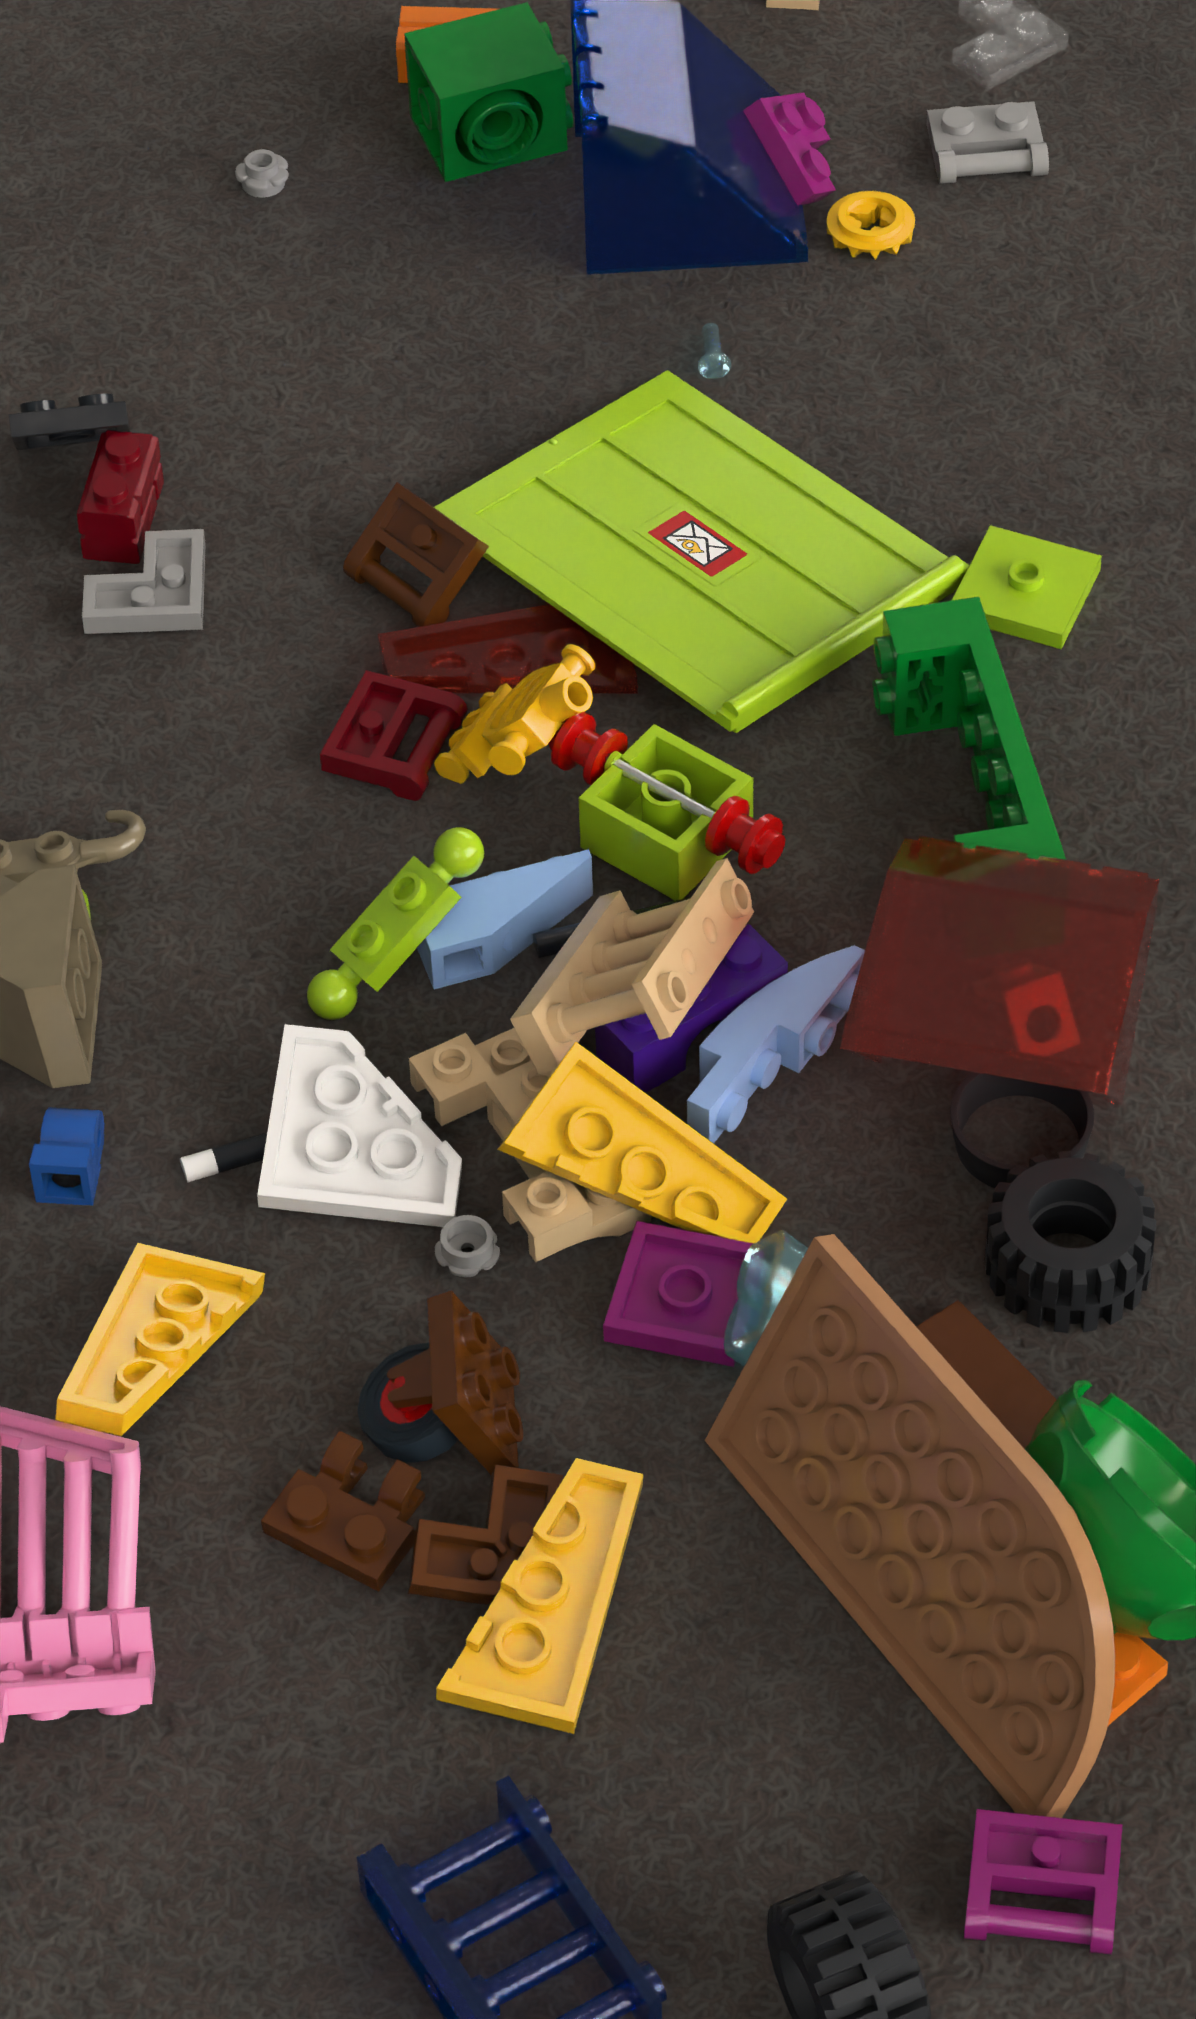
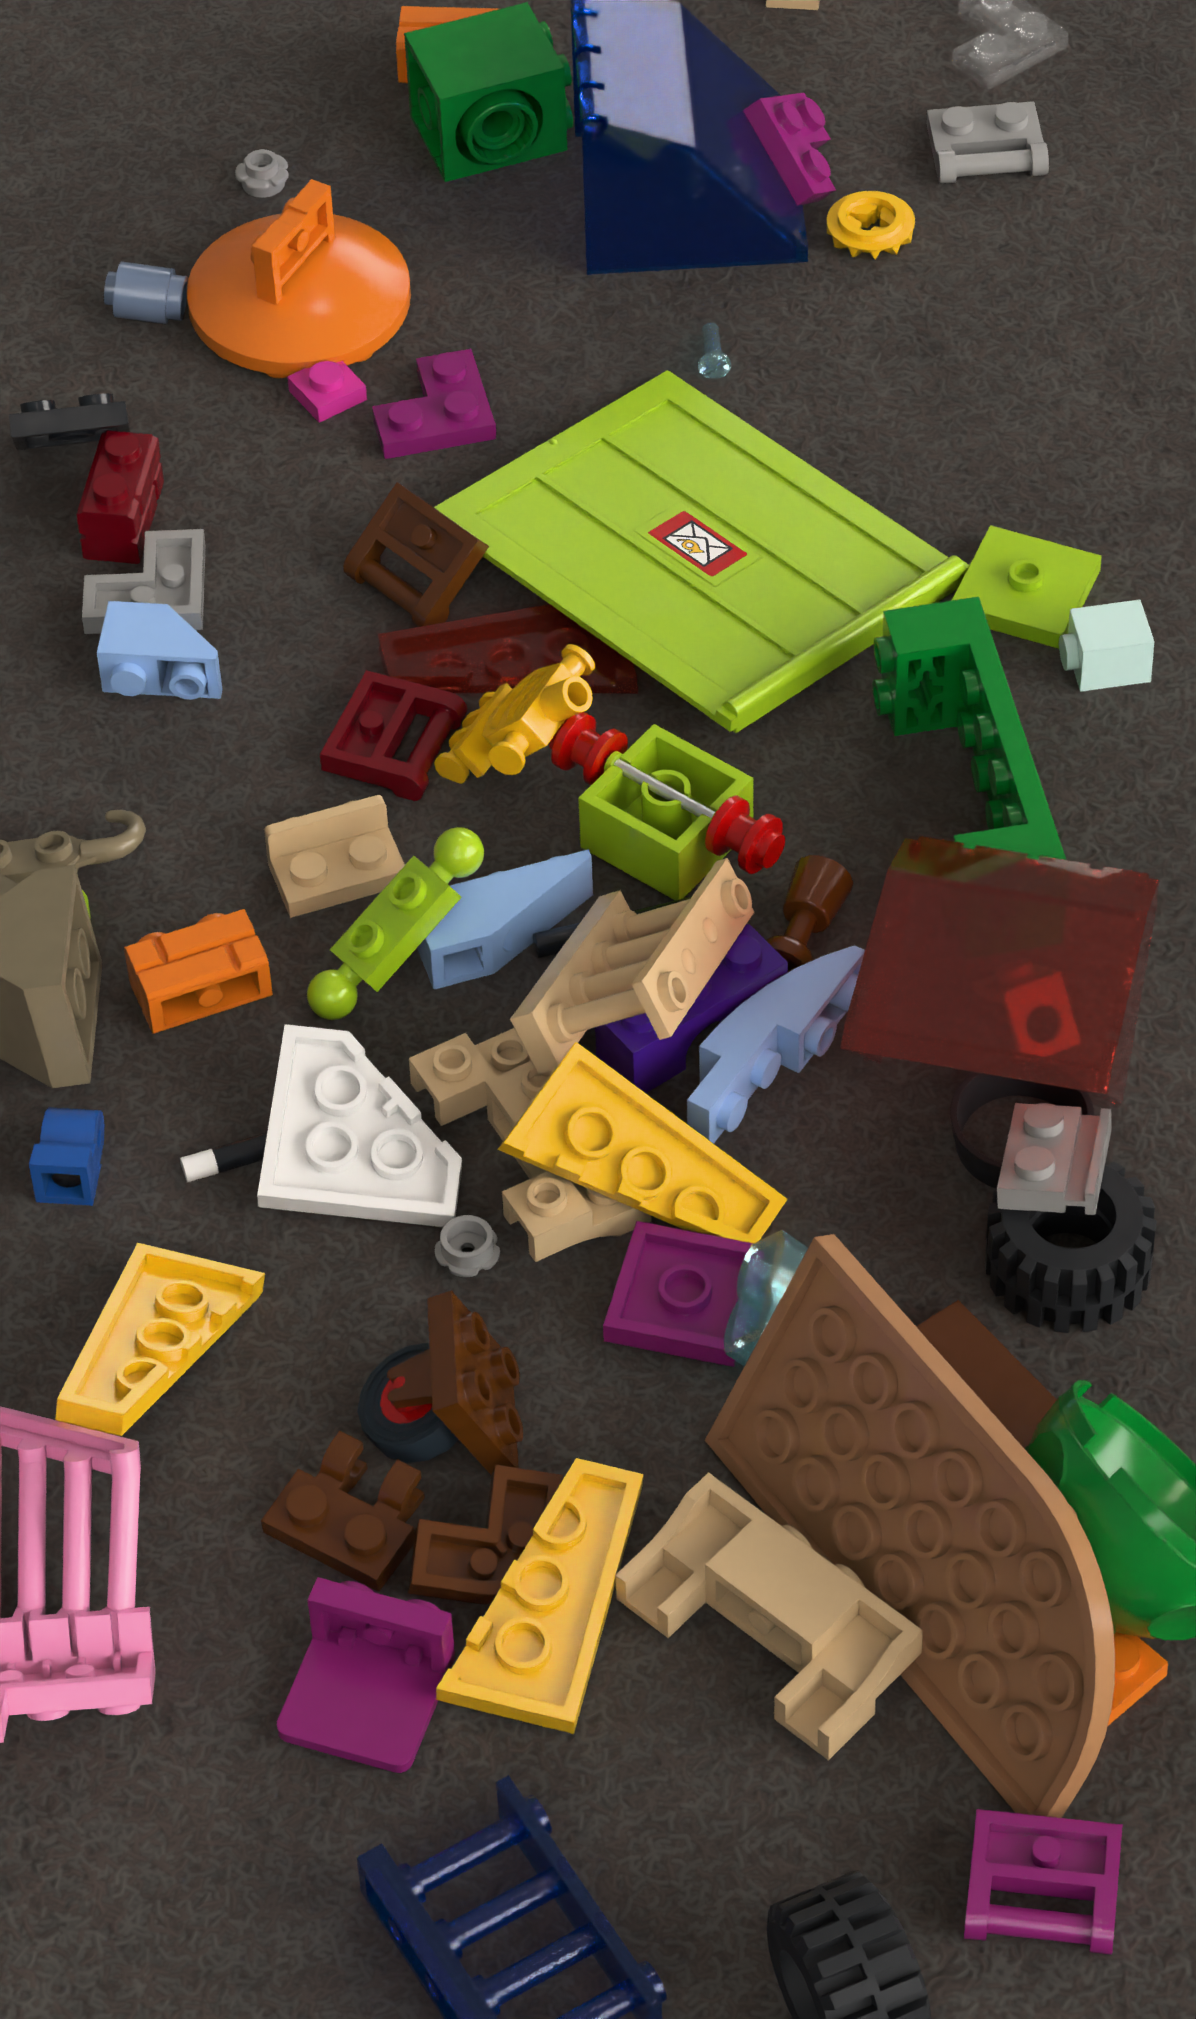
(146, 293): none -> sand blue brick
(155, 653): none -> light blue slope
(198, 970): none -> orange brick
(299, 289): none -> orange bracket
(327, 389): none -> dark pink plate
(332, 855): none -> tan bracket
(367, 1675): none -> magenta bracket
(447, 416): none -> magenta plate
(784, 1598): none -> tan bracket
(811, 903): none -> reddish brown piece
(1053, 1158): none -> light grey plate
(1108, 645): none -> light aqua brick

